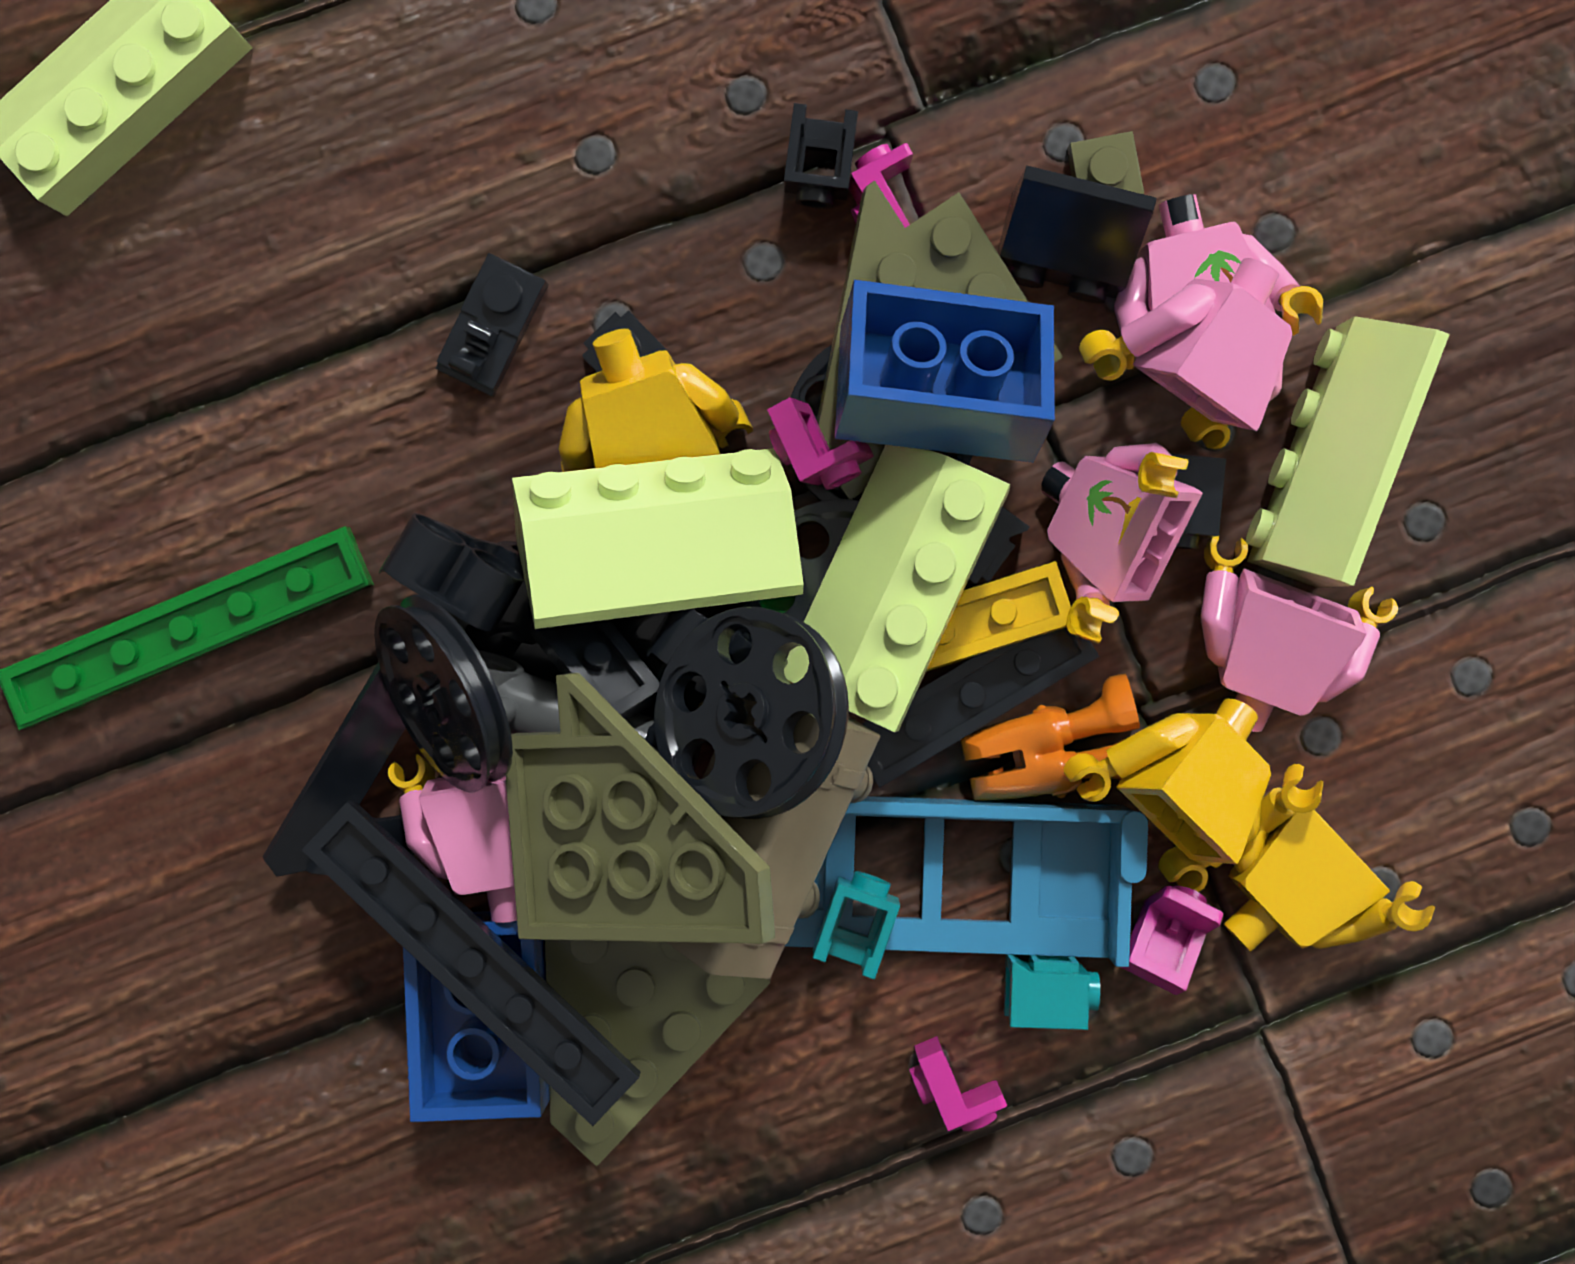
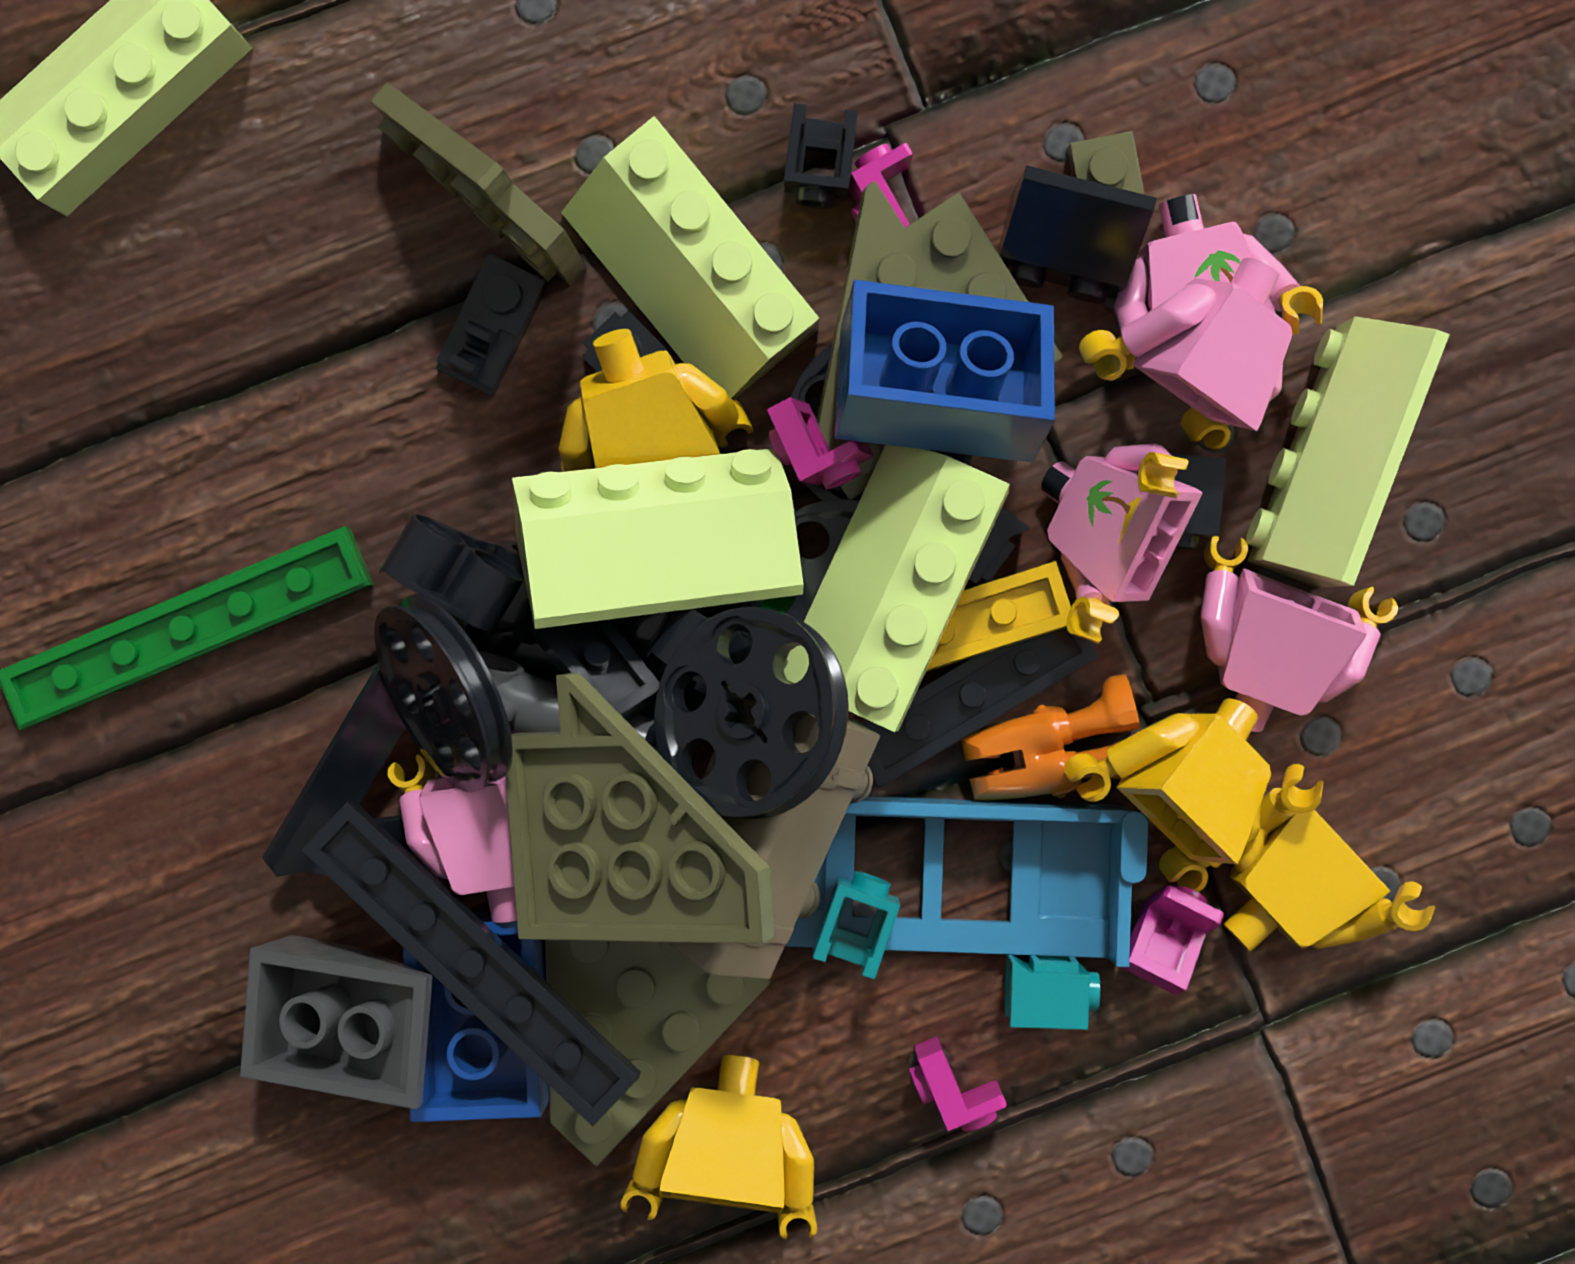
(336, 1021): none -> dark grey slope
(481, 183): none -> olive wing
(689, 261): none -> yellowish green slope
(727, 1151): none -> yellow torso

